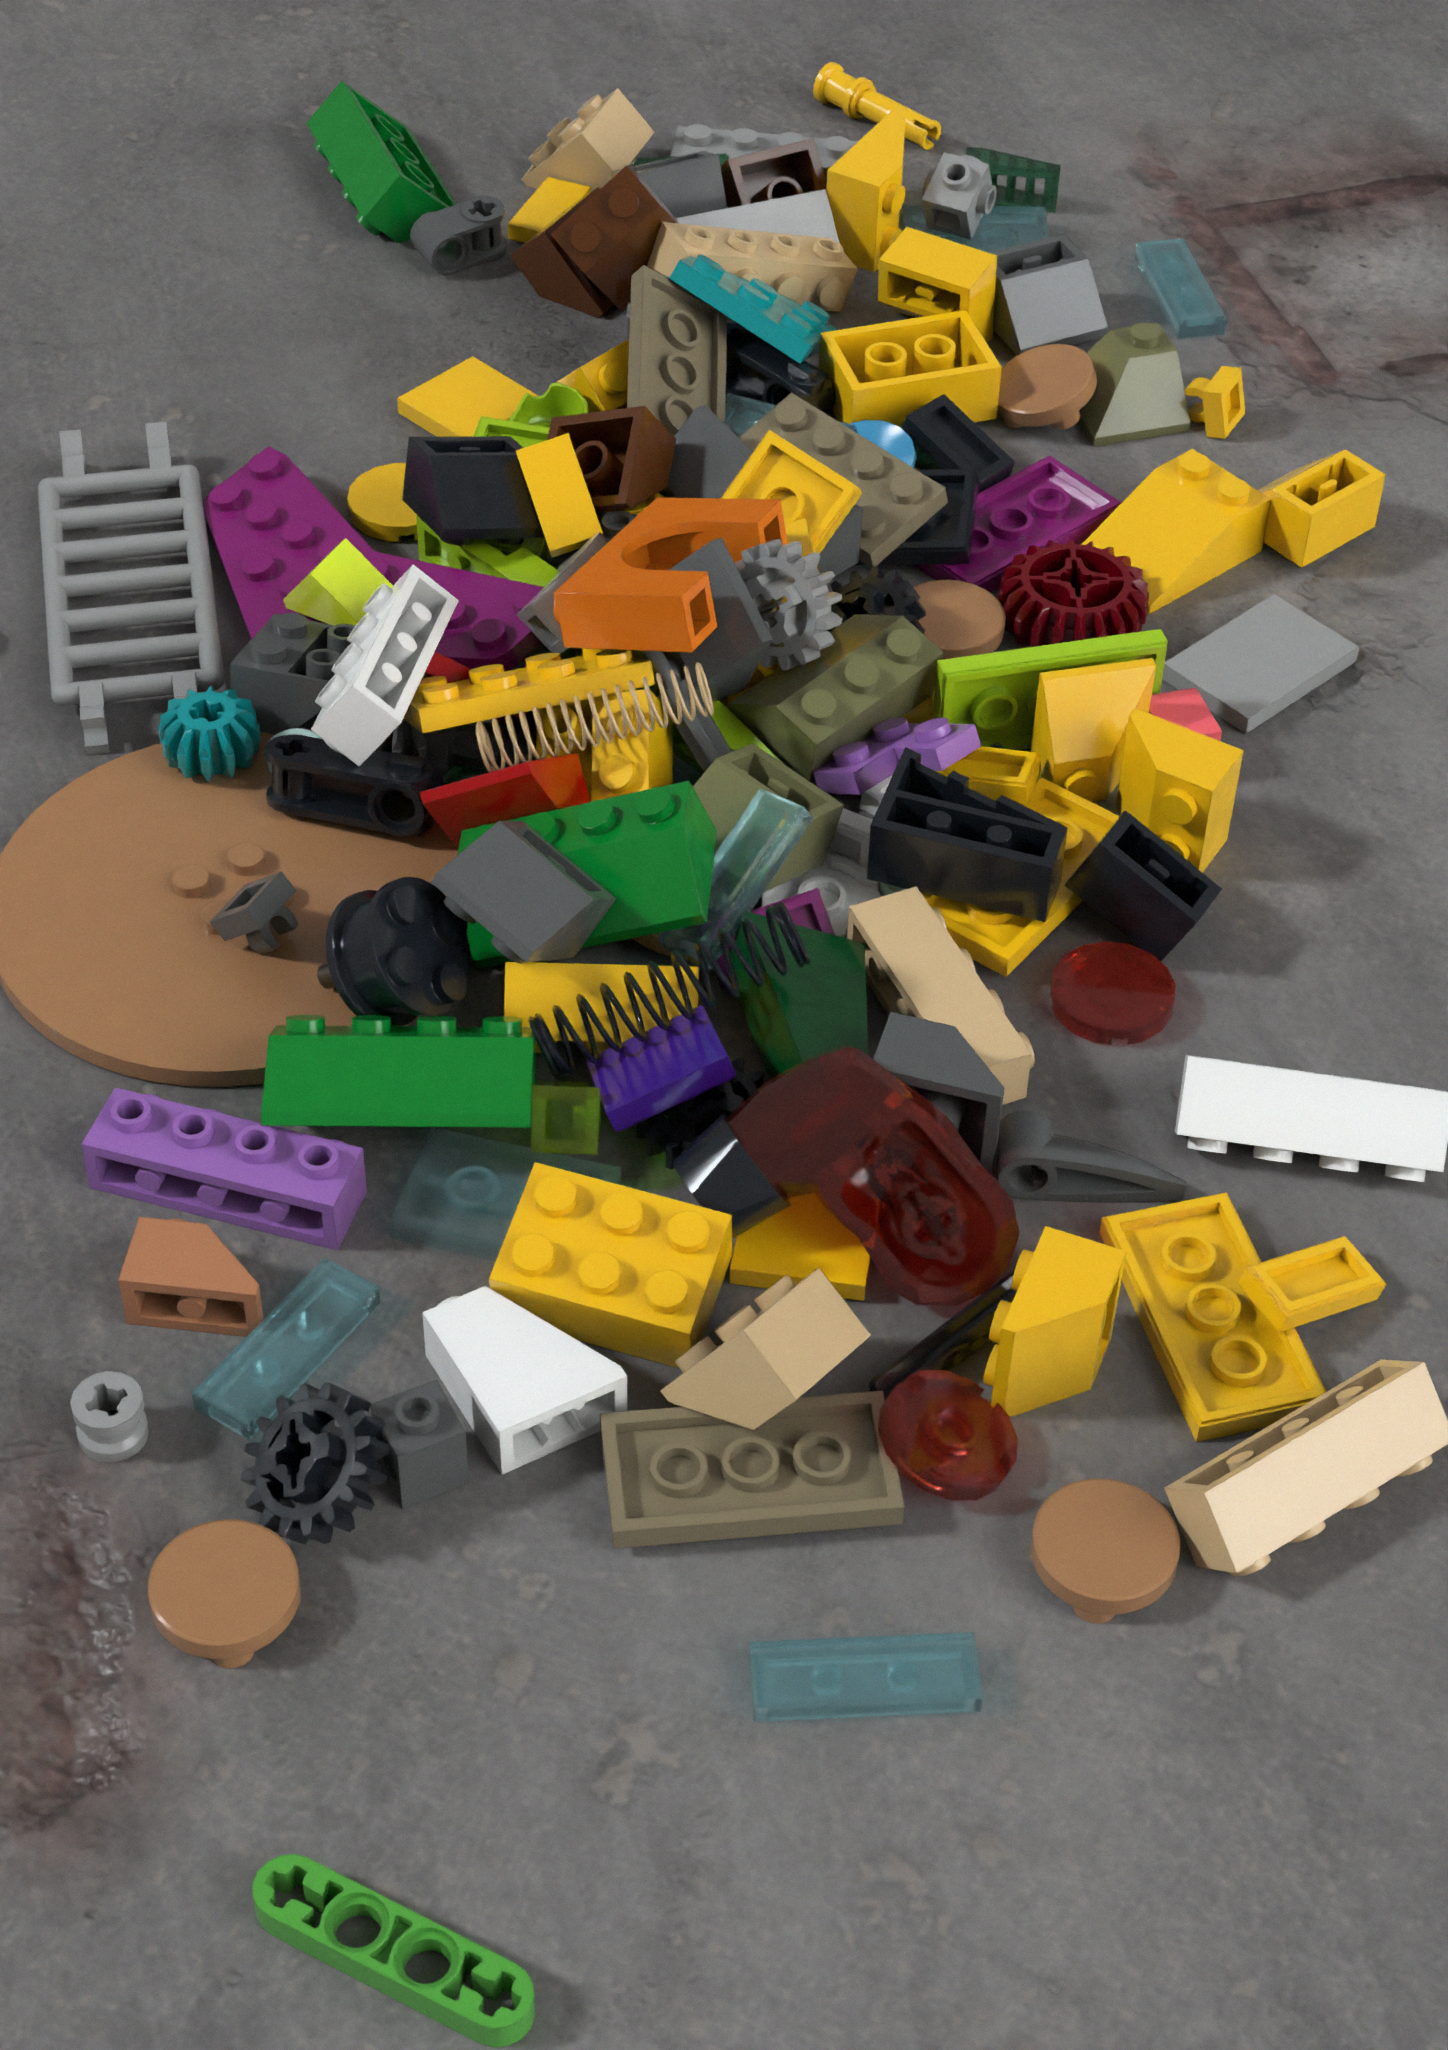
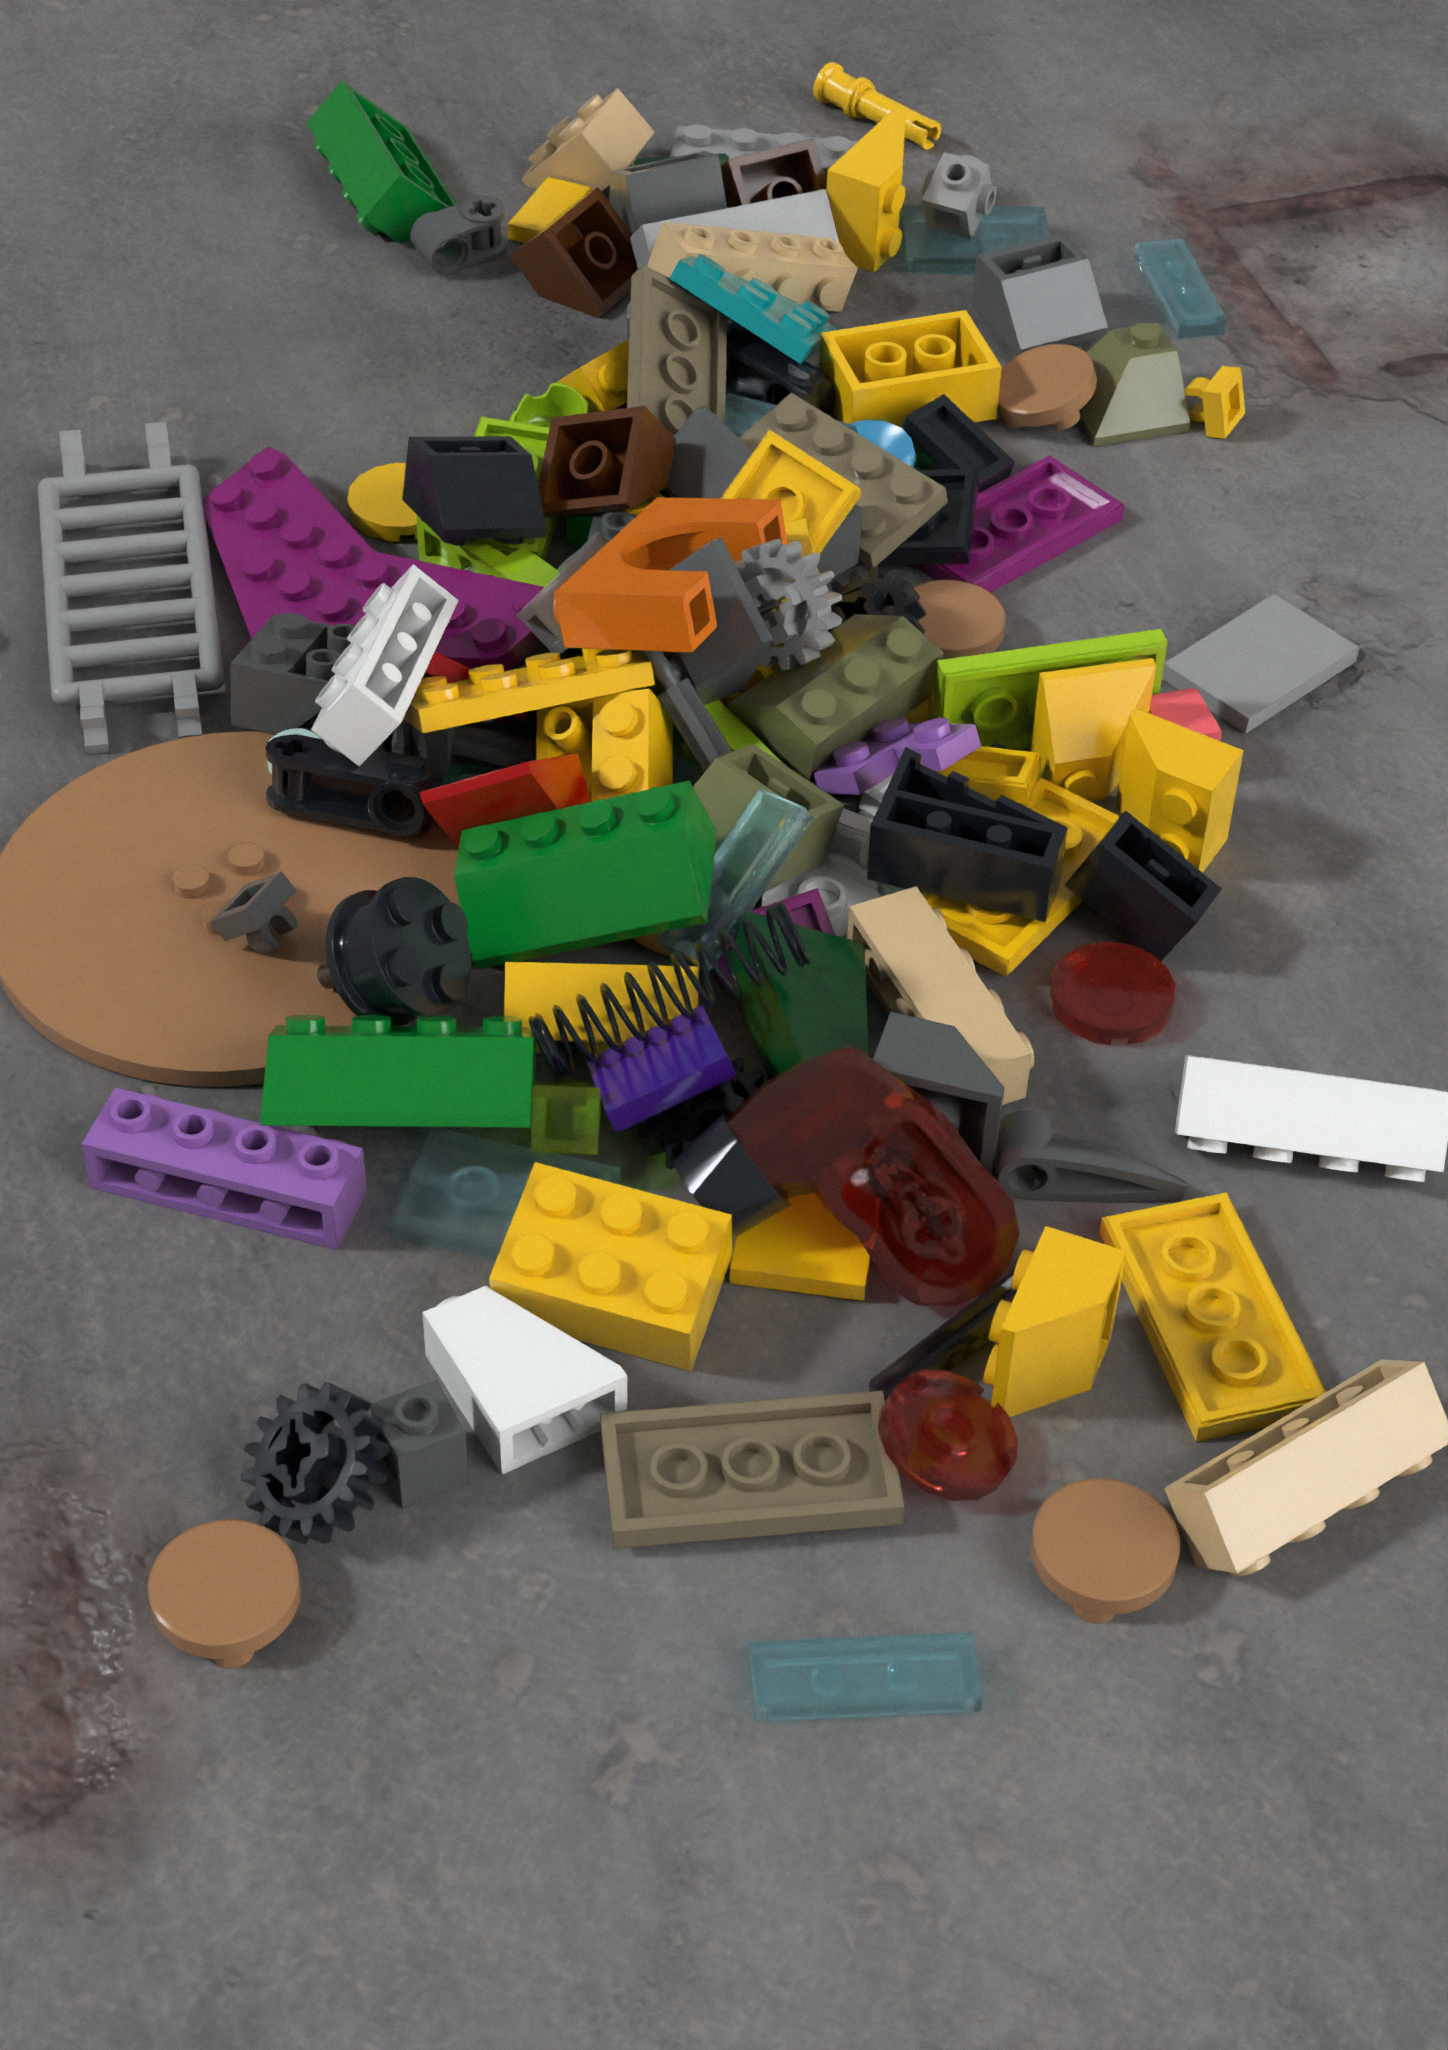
(99, 1432): light grey wheel -> none
(187, 1281): nougat slope -> none
(209, 733): teal gear -> none
(286, 1347): clear light blue tile -> none
(337, 587): neon yellow slope -> none
(400, 1938): bright green beam -> none
(459, 397): yellow tile -> none
(483, 738): tan piece -> none
(523, 894): dark grey slope -> none
(559, 494): yellow tile -> none
(614, 233): reddish brown slope -> none
(768, 1355): tan slope -> none
(938, 276): yellow slope -> none
(1018, 166): clear green slope -> none
(1072, 594): dark red gear -> none
(1185, 526): yellow slope -> none
(1311, 1283): yellow tile -> none
(1322, 506): yellow slope -> none

